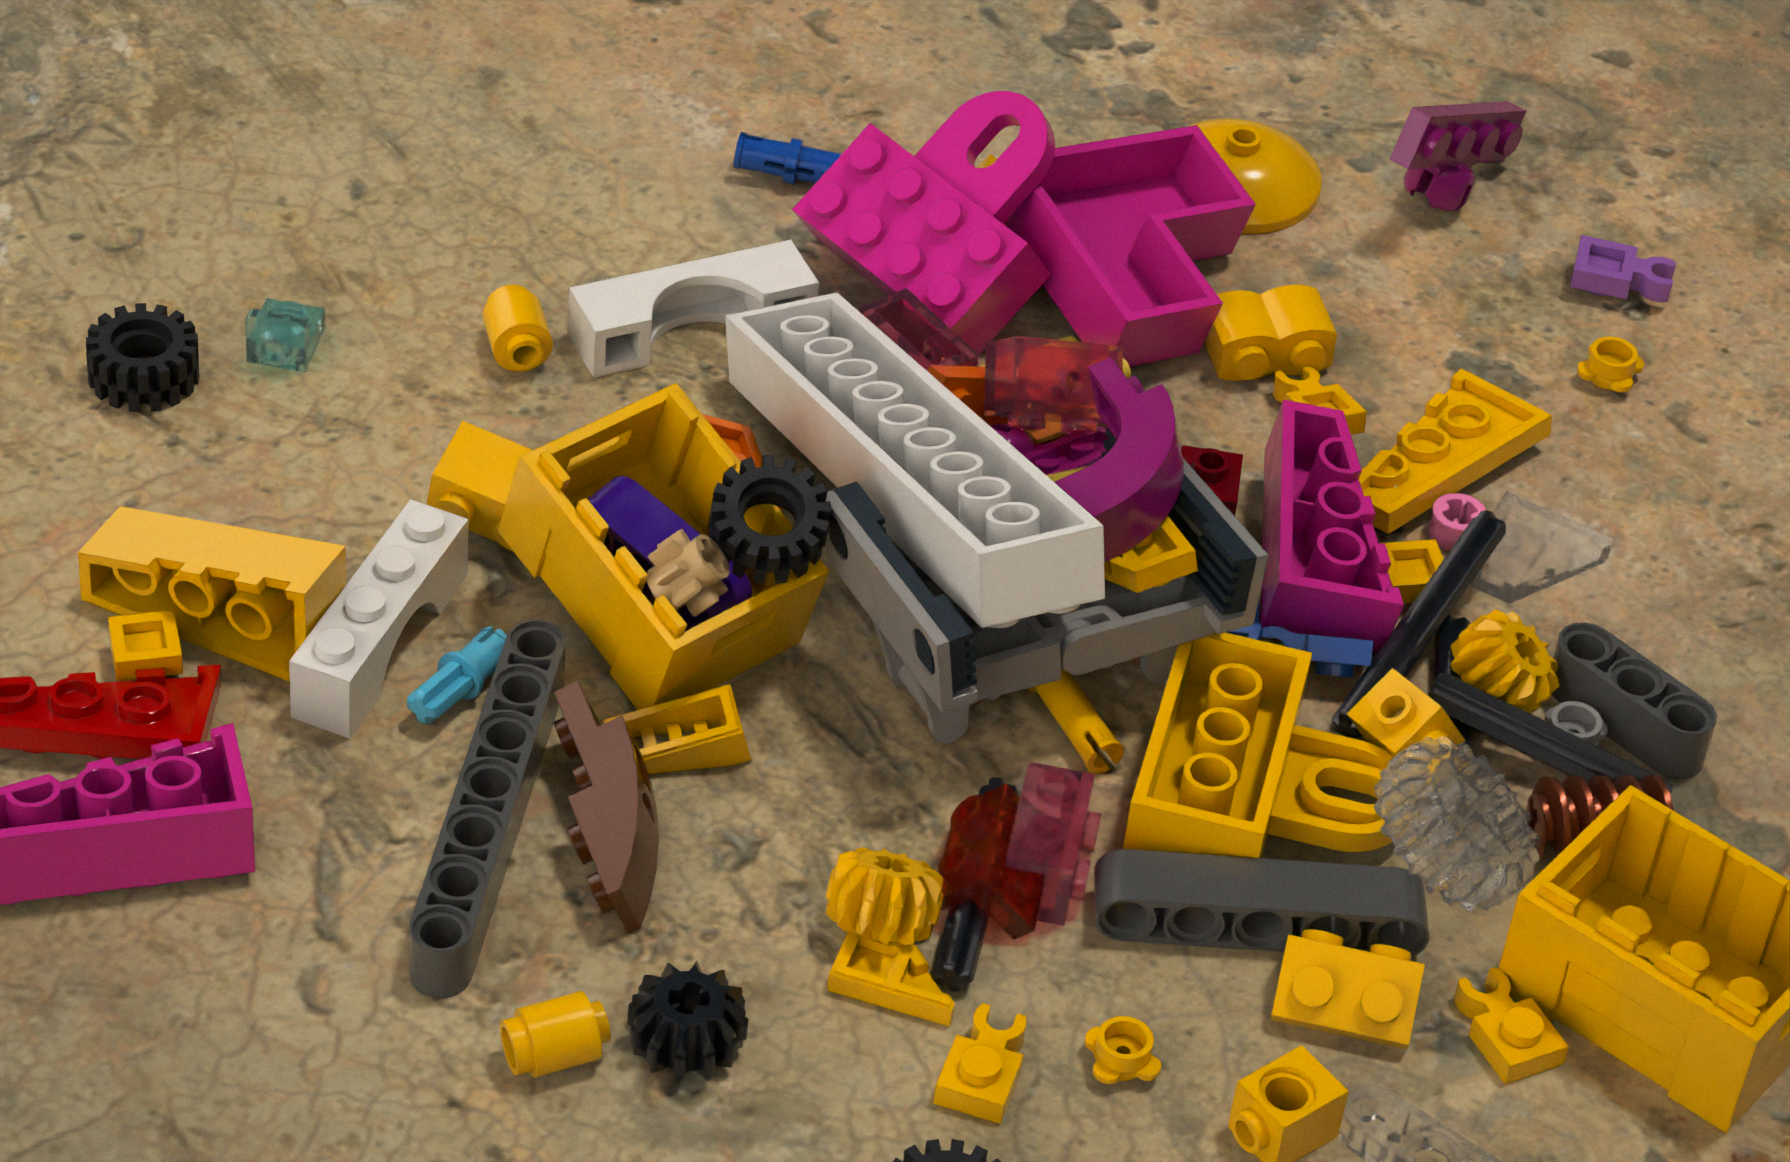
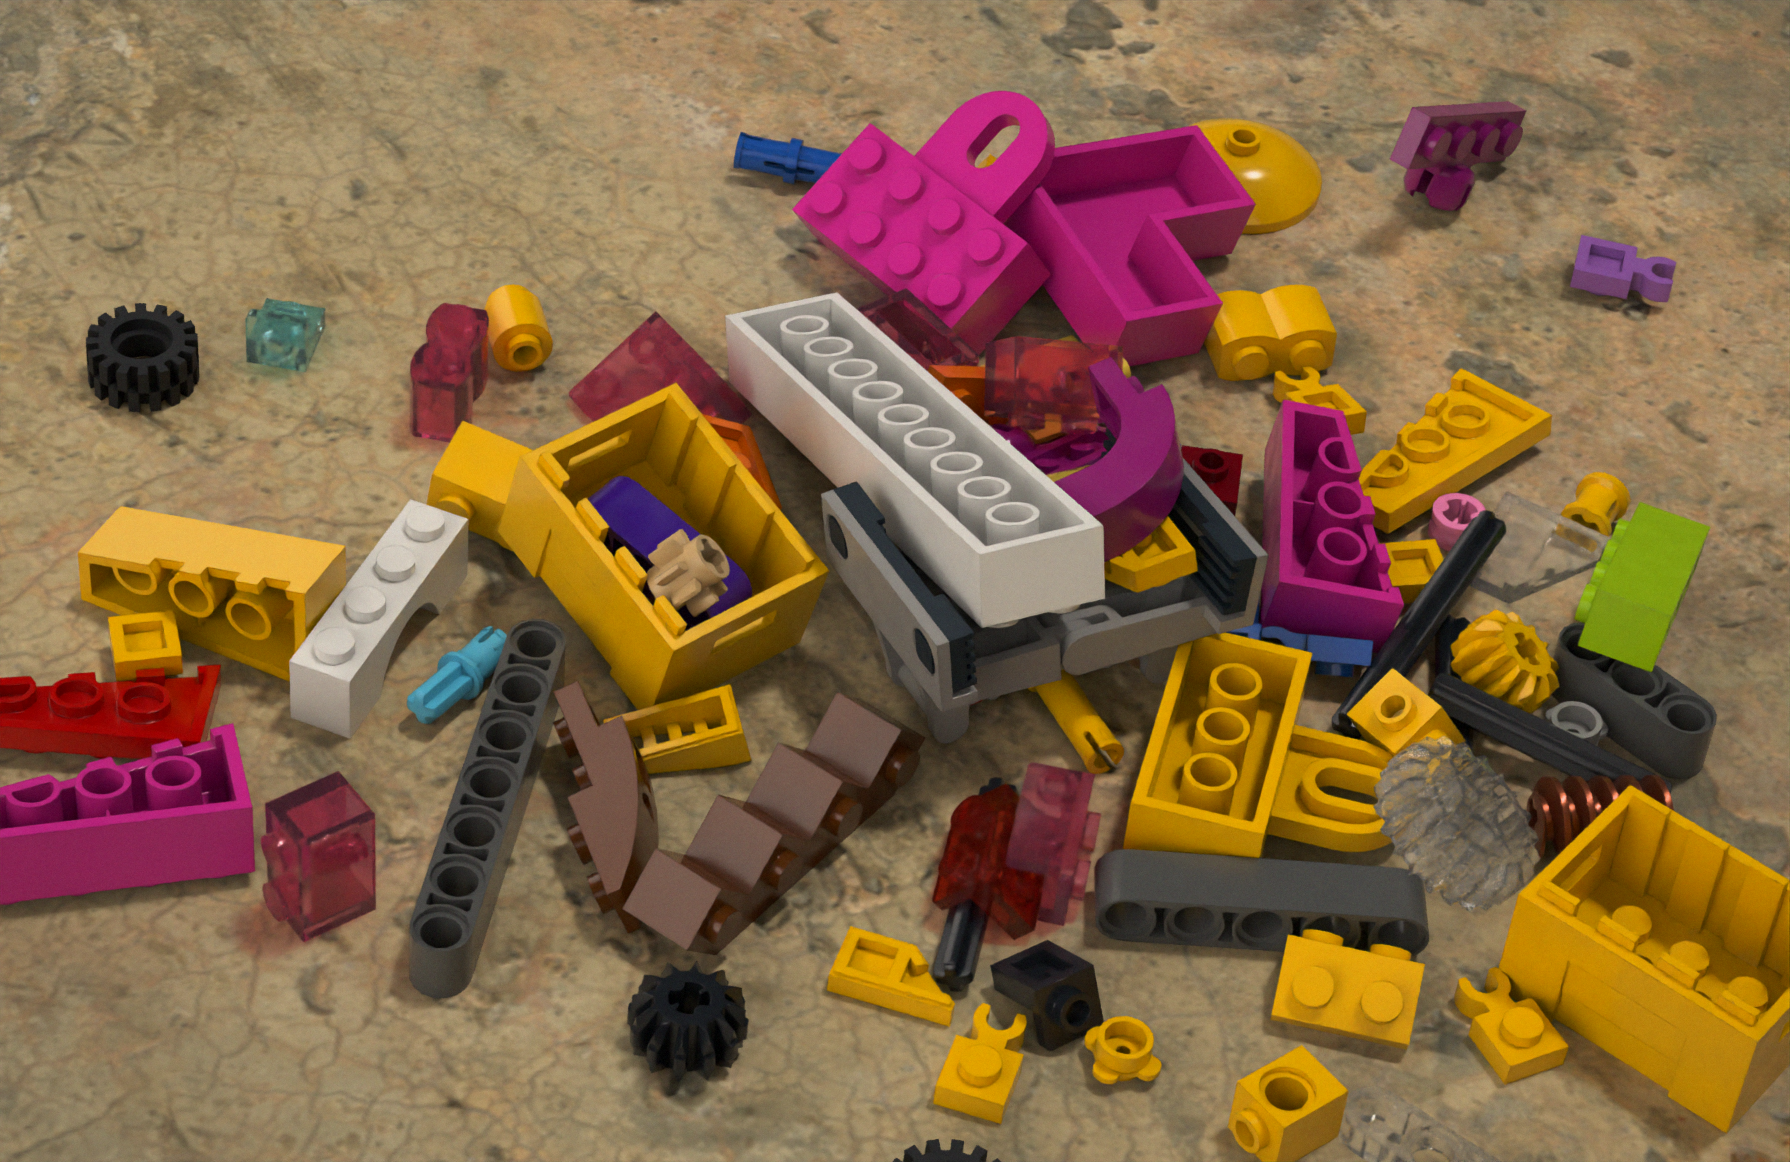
(319, 857): none -> clear pink brick
(448, 371): none -> clear pink brick
(554, 1035): yellow brick -> none
(624, 316): white arch -> none
(649, 362): none -> clear pink bracket
(774, 487): black tyre -> none
(789, 823): none -> reddish brown brick
(884, 896): yellow gear -> none
(1055, 988): none -> black bracket
(1598, 502): none -> yellow bush
(1611, 364): yellow plate -> none
(1640, 585): none -> lime brick

